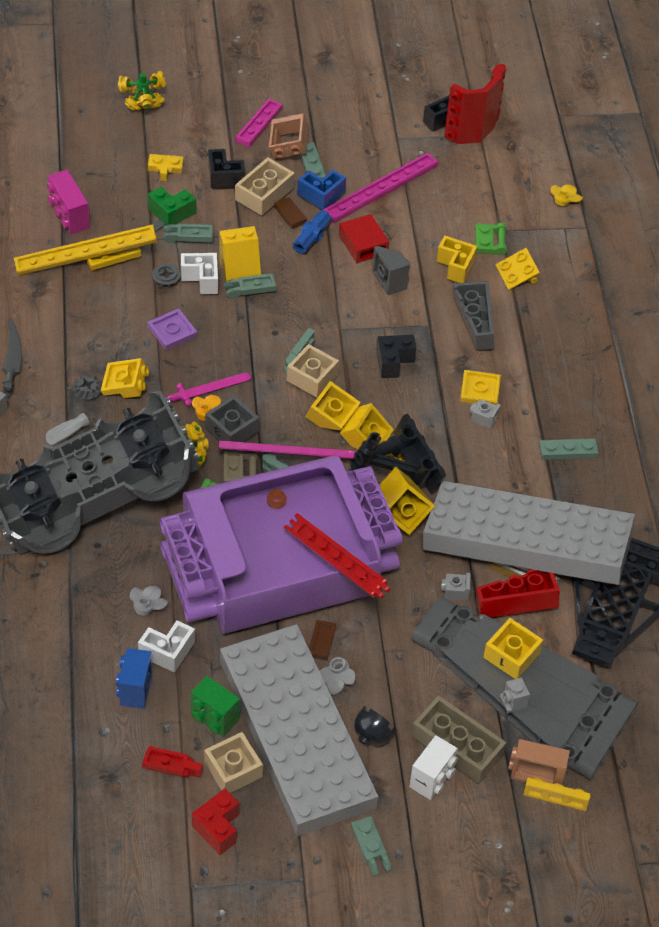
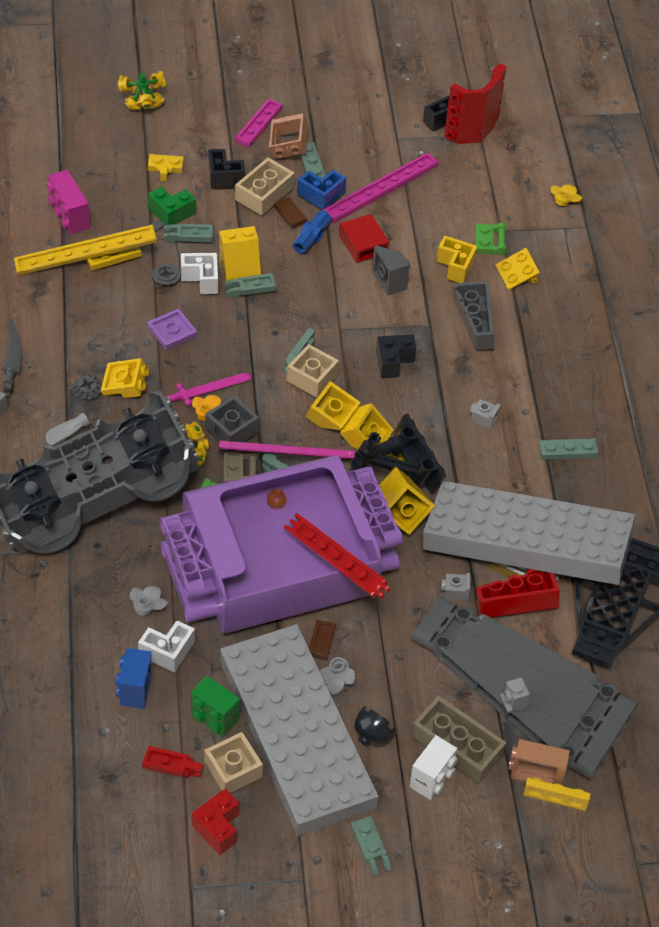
(480, 386): yellow tile -> none
(513, 648): yellow brick -> none

